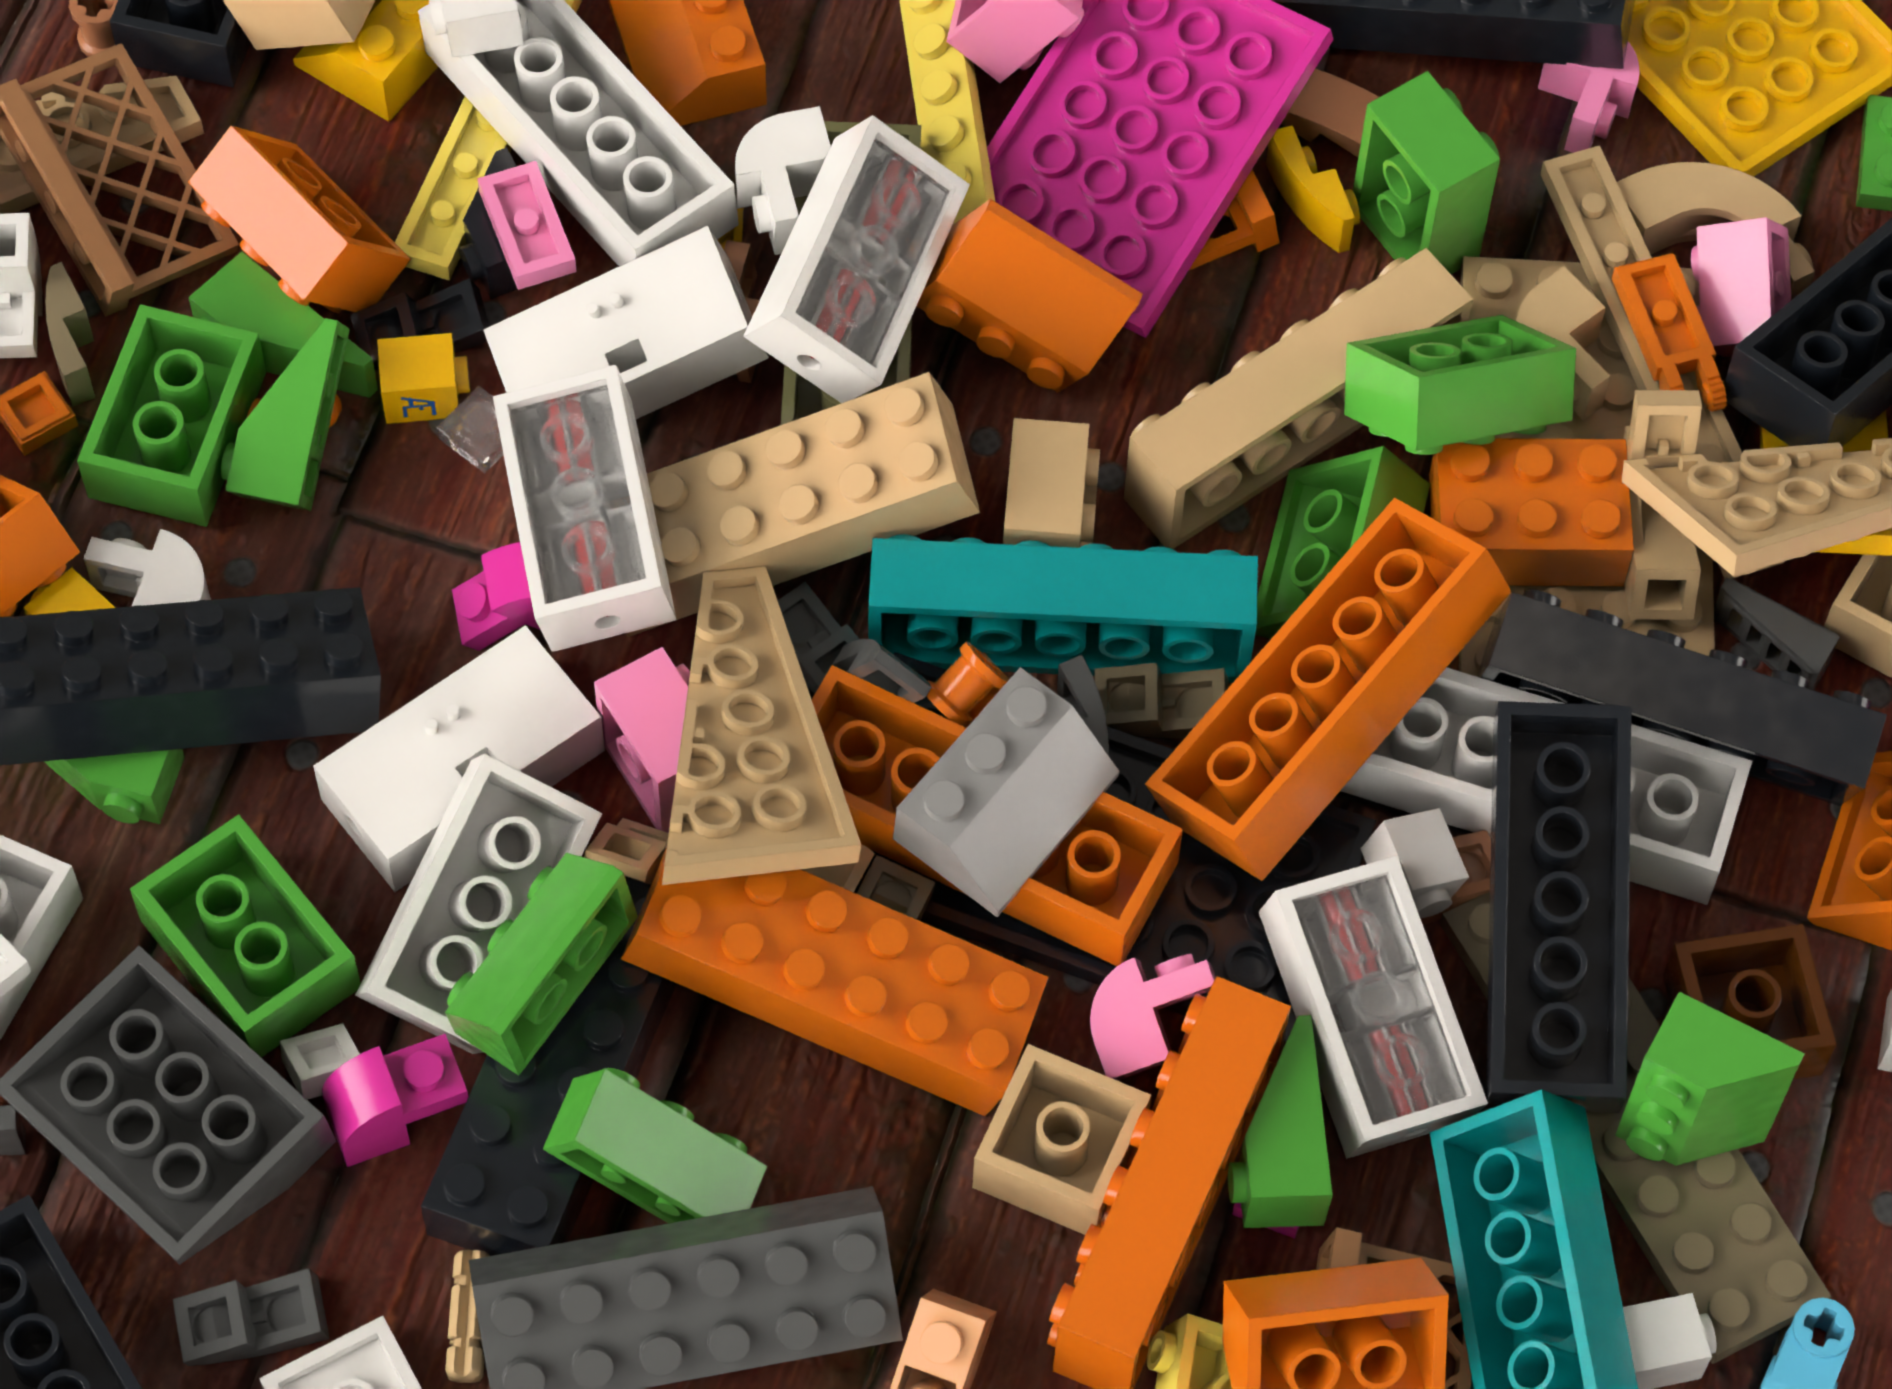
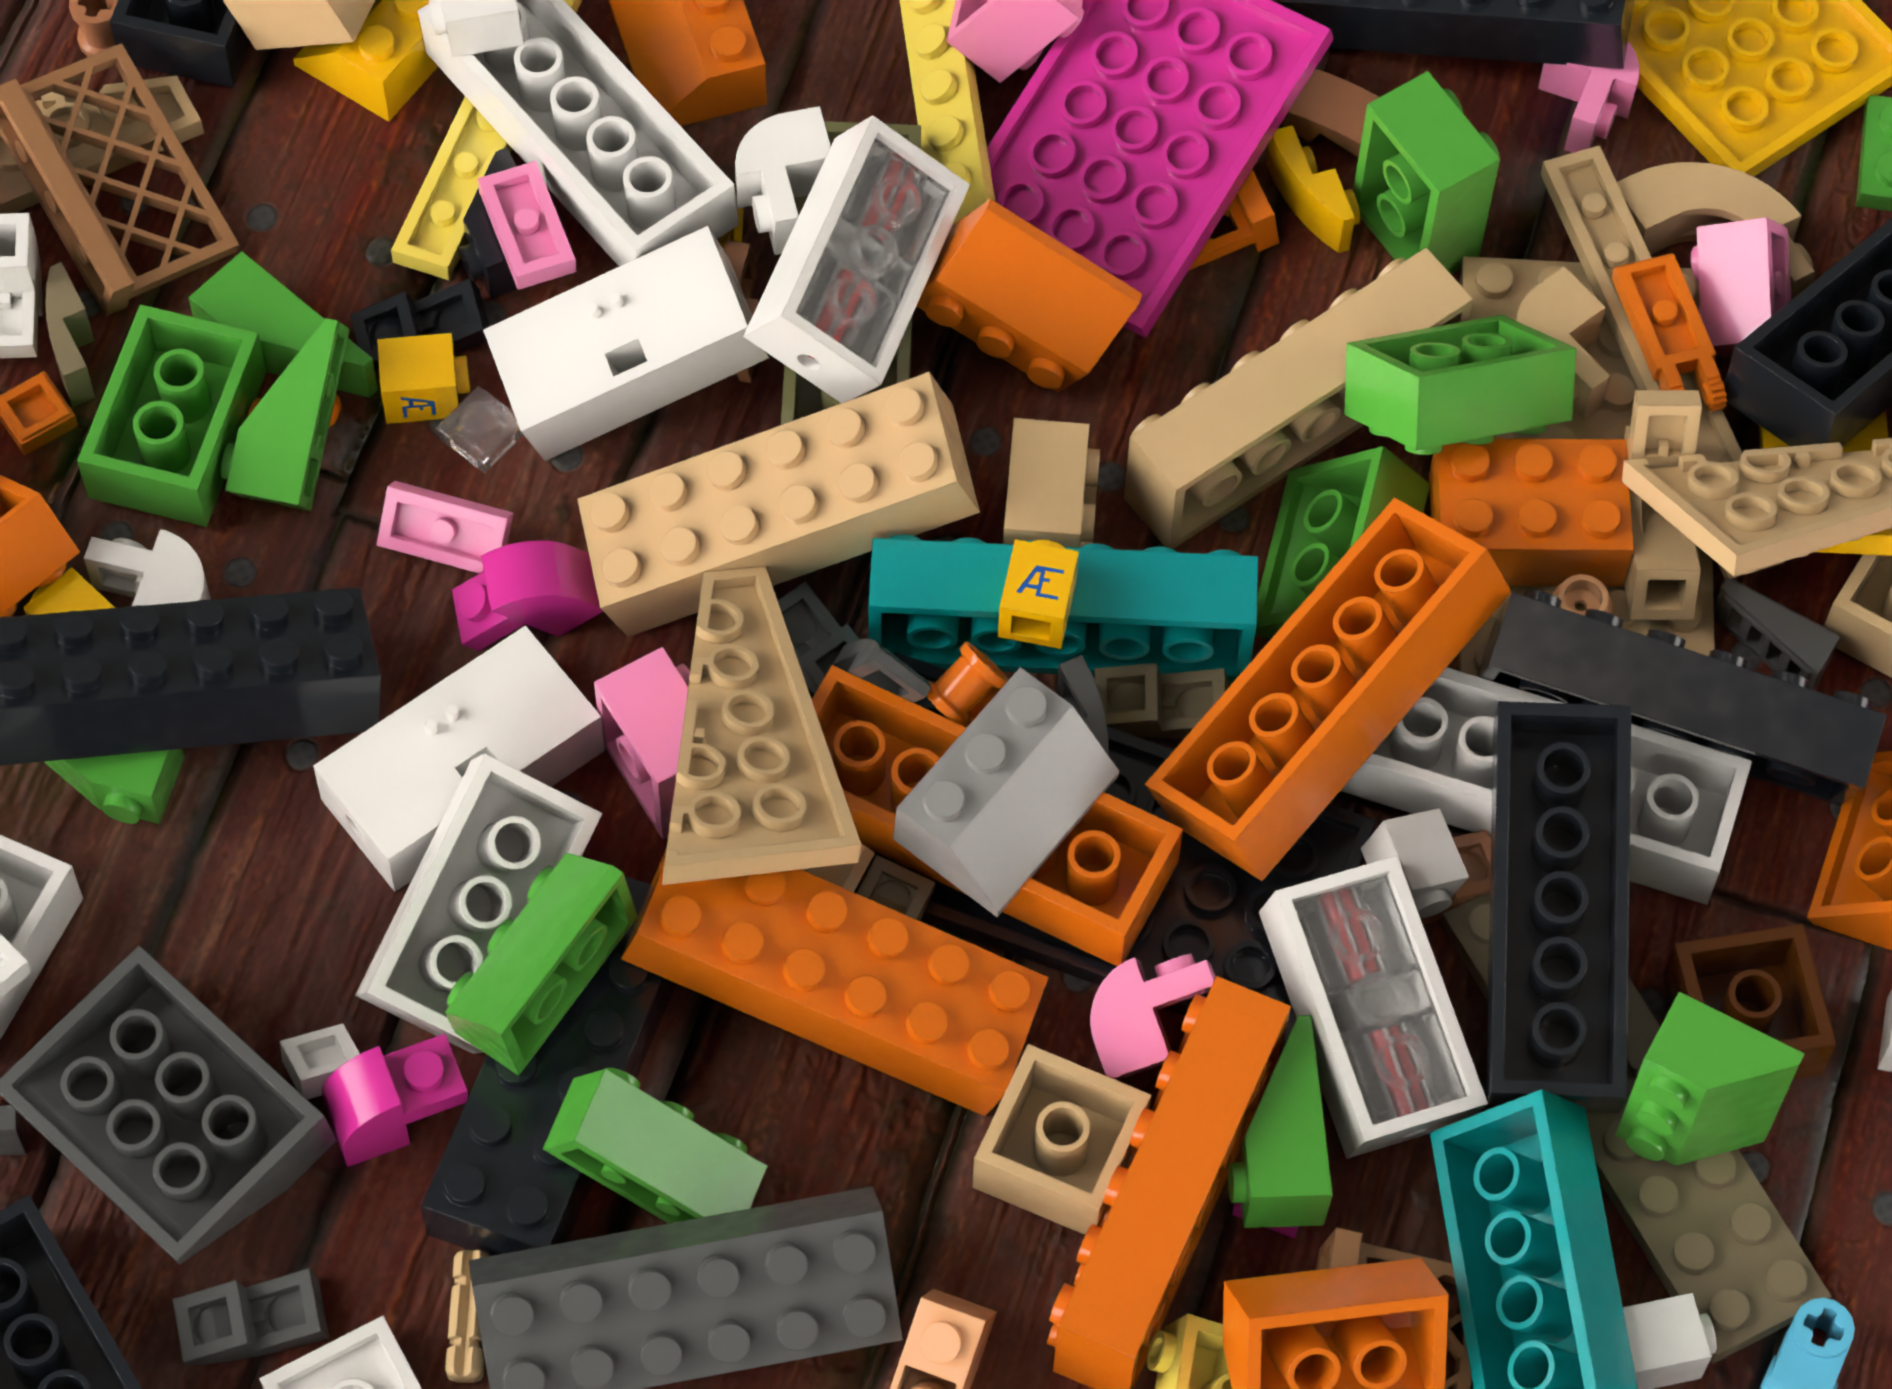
(246, 937): bright green brick -> none
(297, 222): brick -> none
(441, 526): none -> bright pink plate
(583, 508): brick -> none
(630, 848): tan slope -> none
(1038, 593): none -> yellow brick
(1583, 590): none -> light nougat plate

